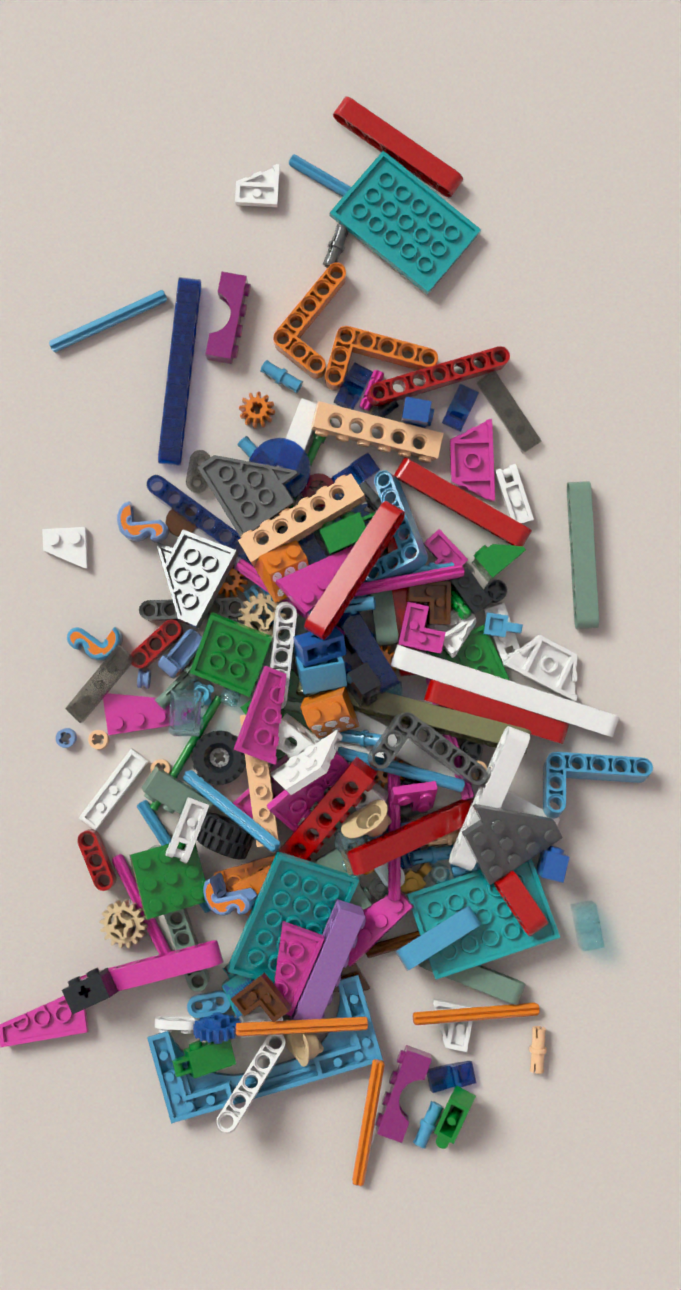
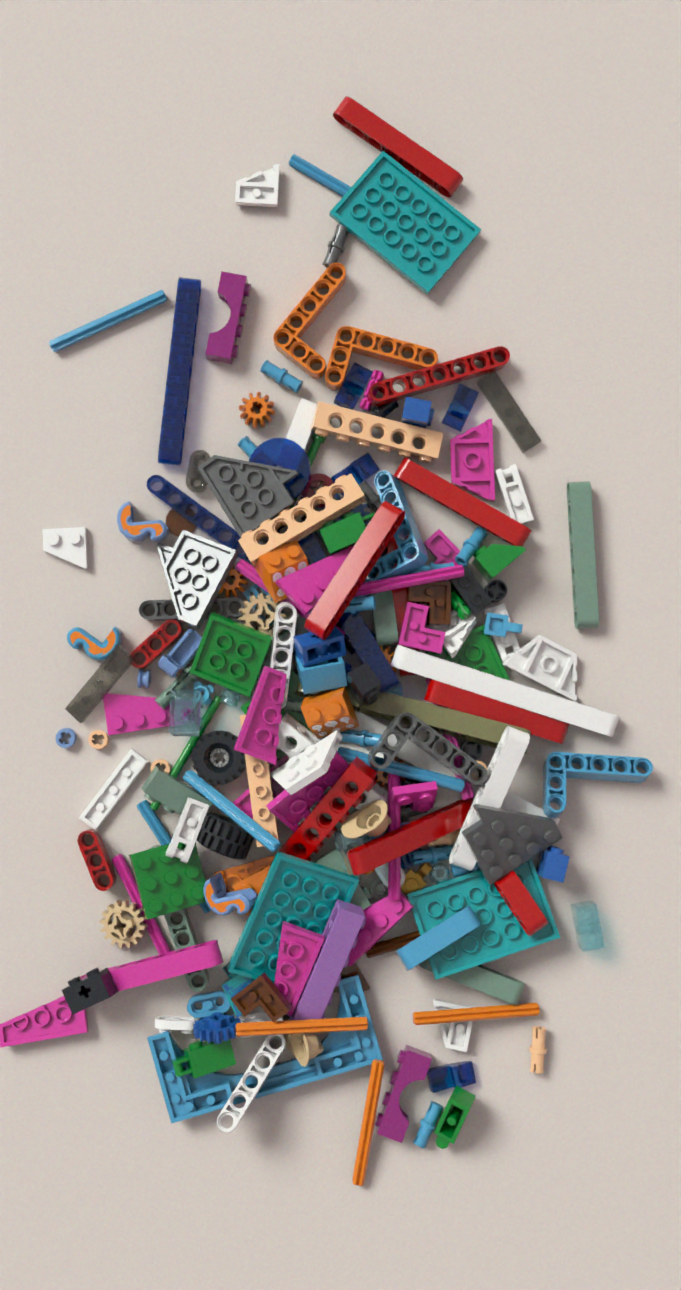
(471, 546): none -> dark azure pin

